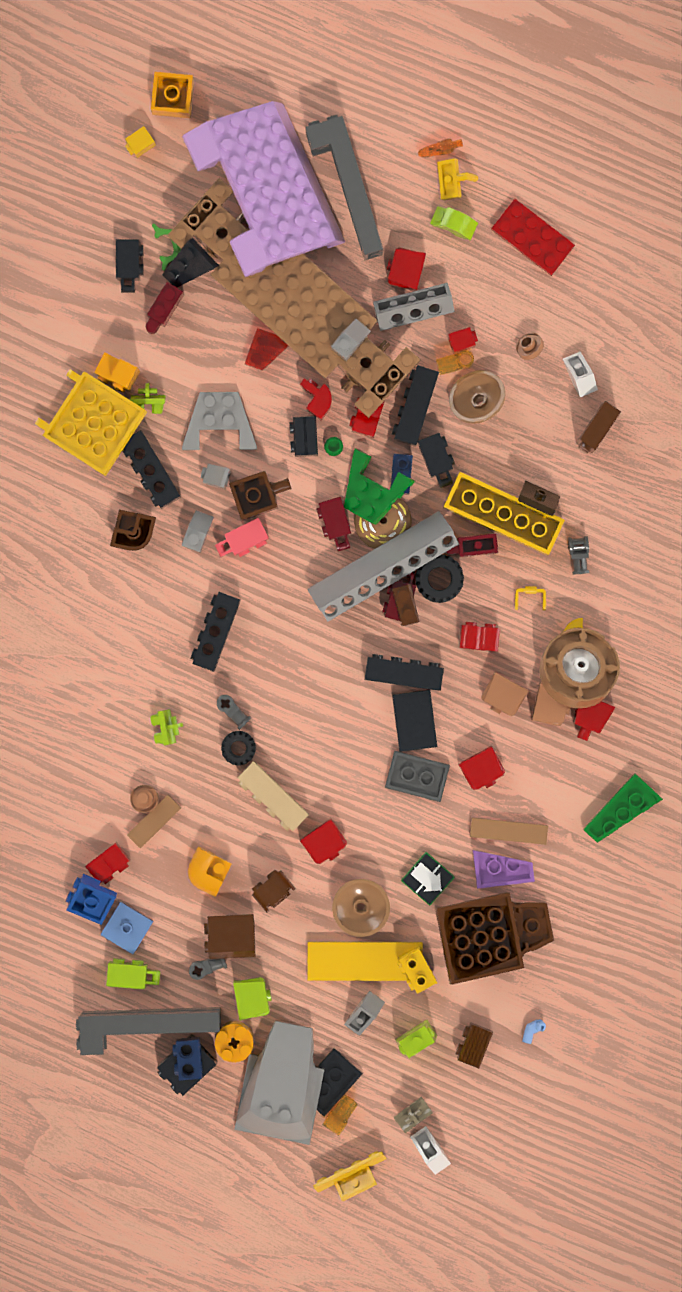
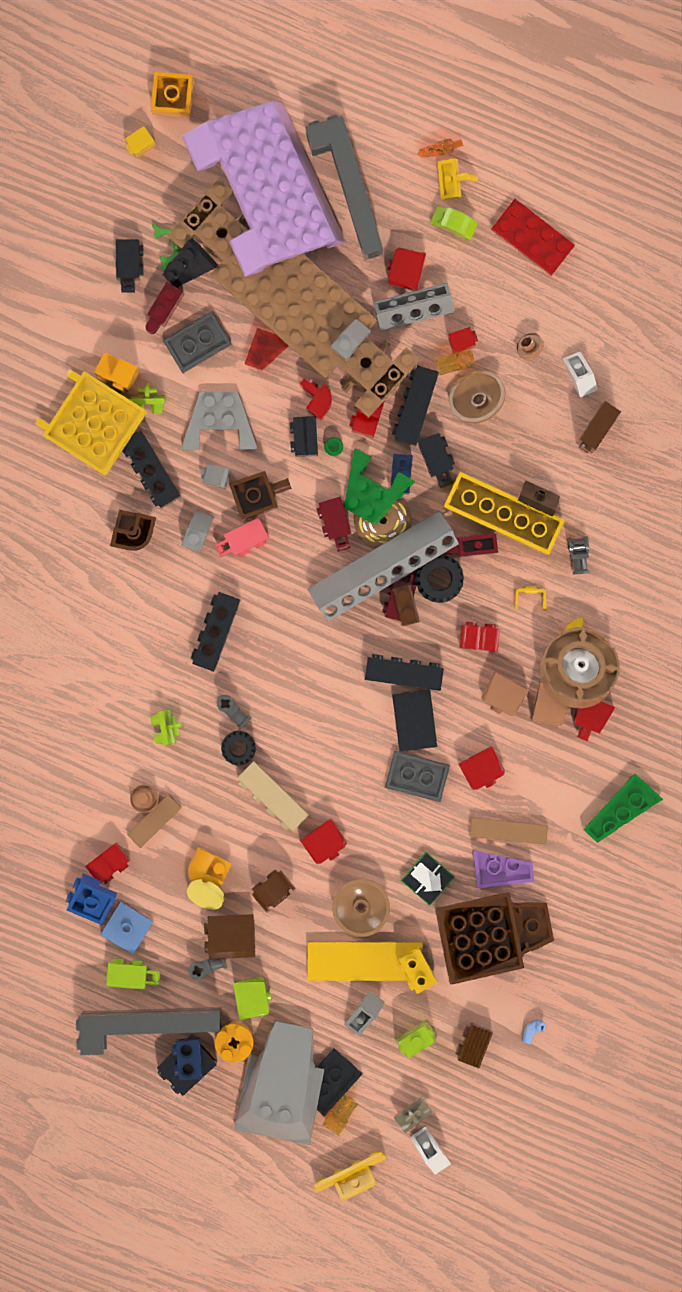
(197, 342): none -> dark grey tile
(205, 894): none -> light yellow tile

